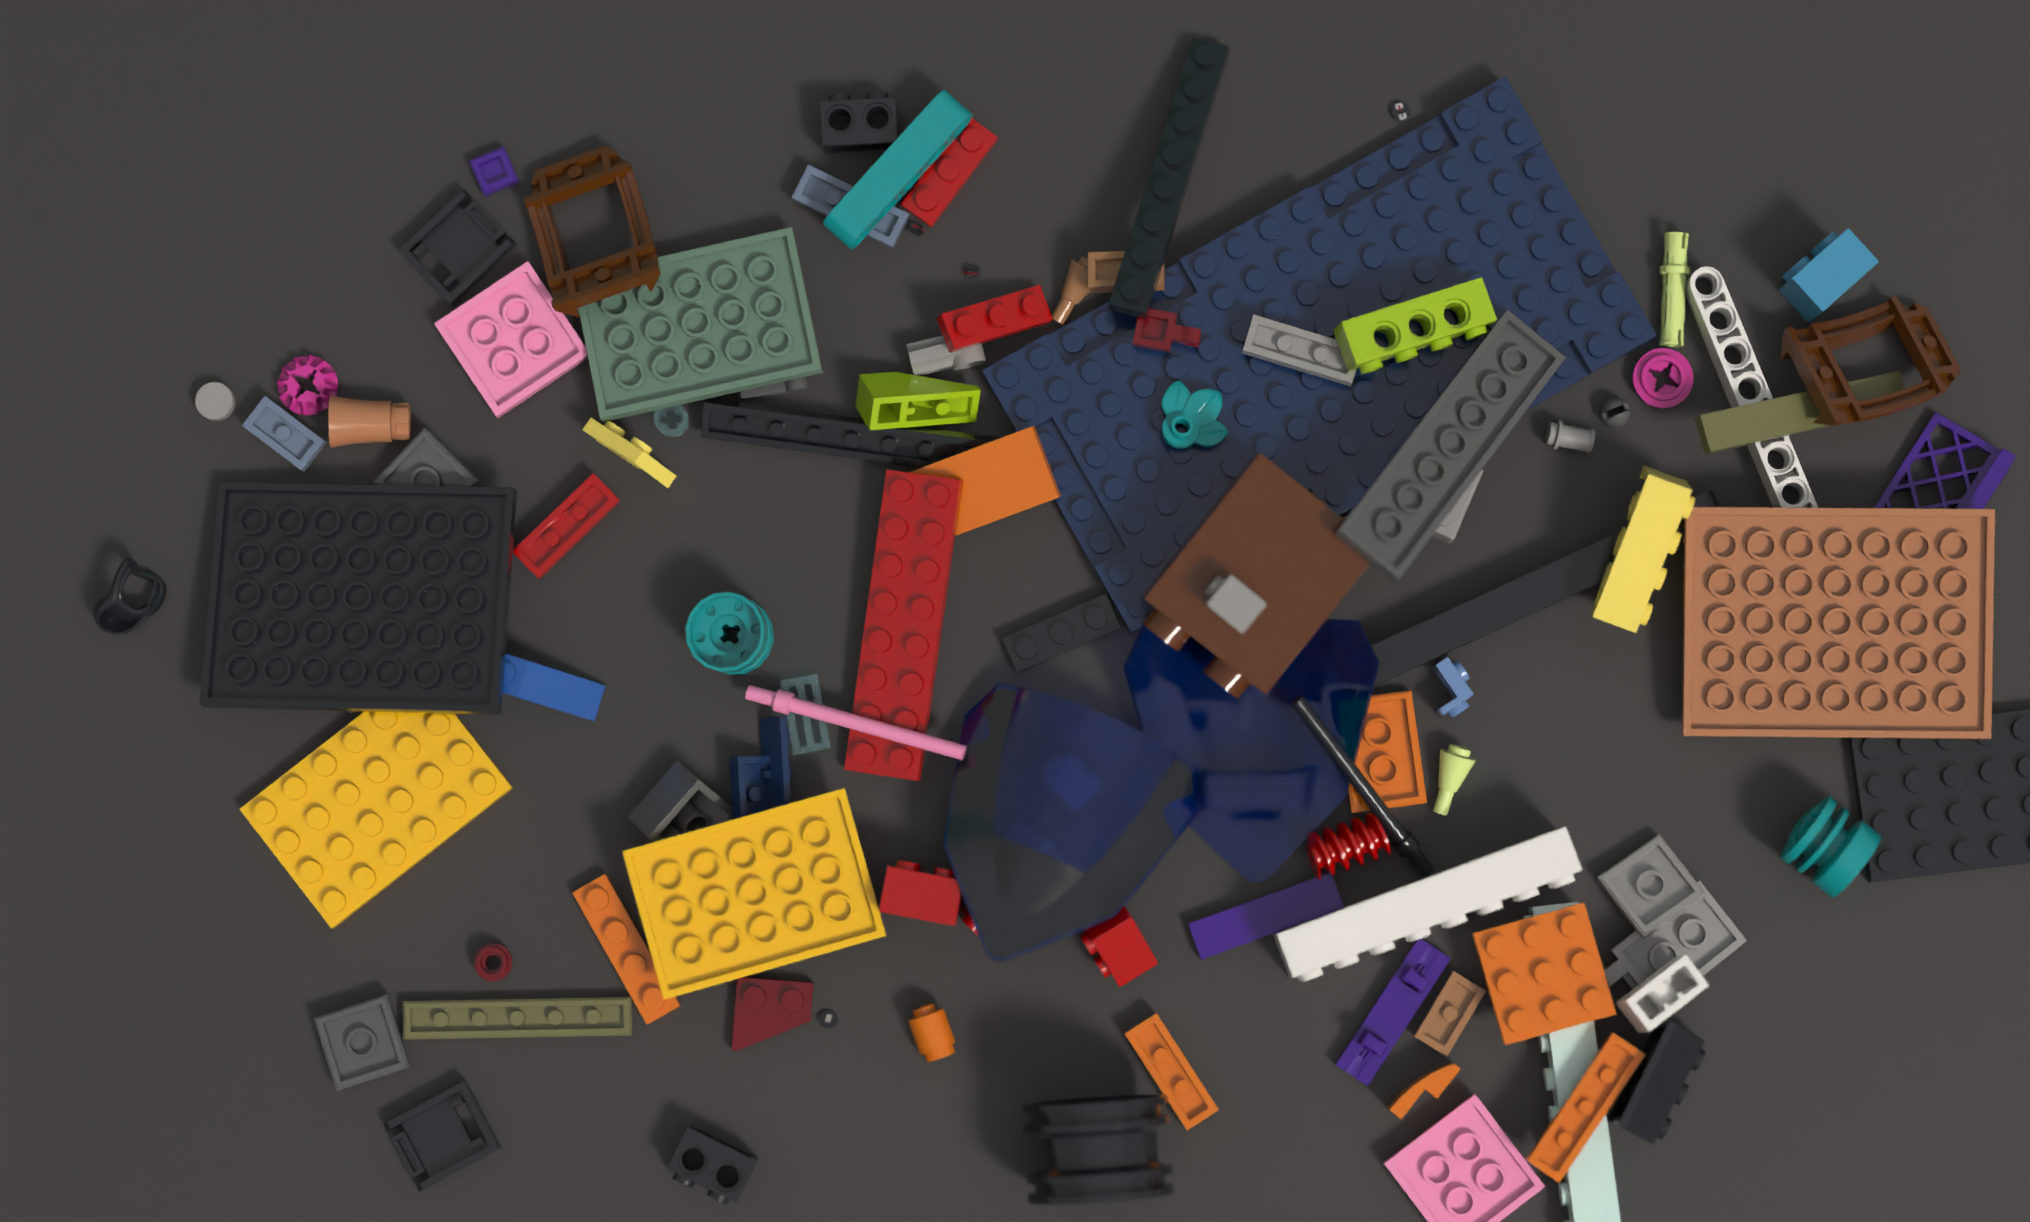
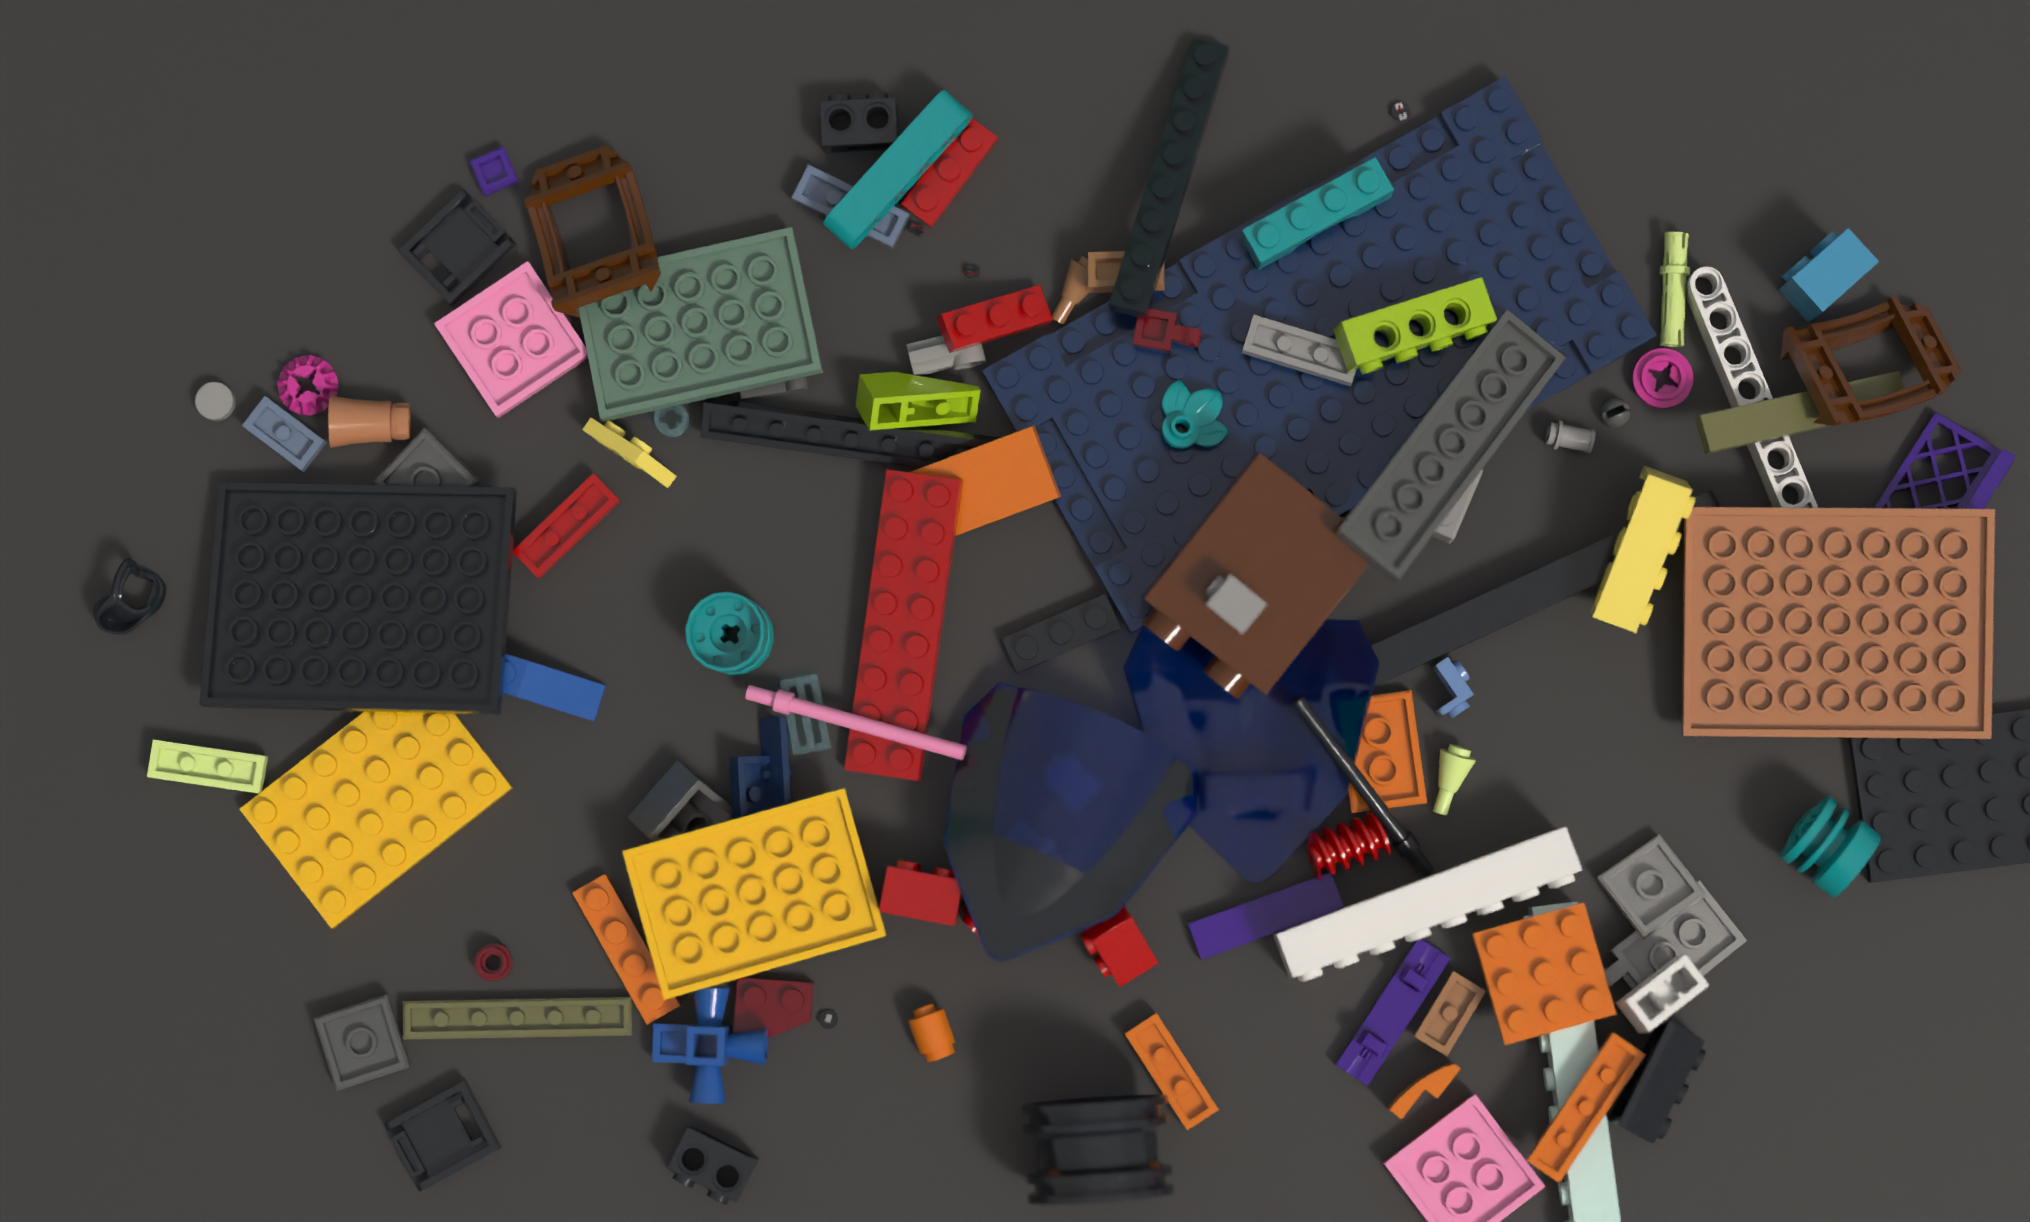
(207, 766): none -> yellowish green plate
(708, 1045): none -> blue brick
(1315, 212): none -> teal arch

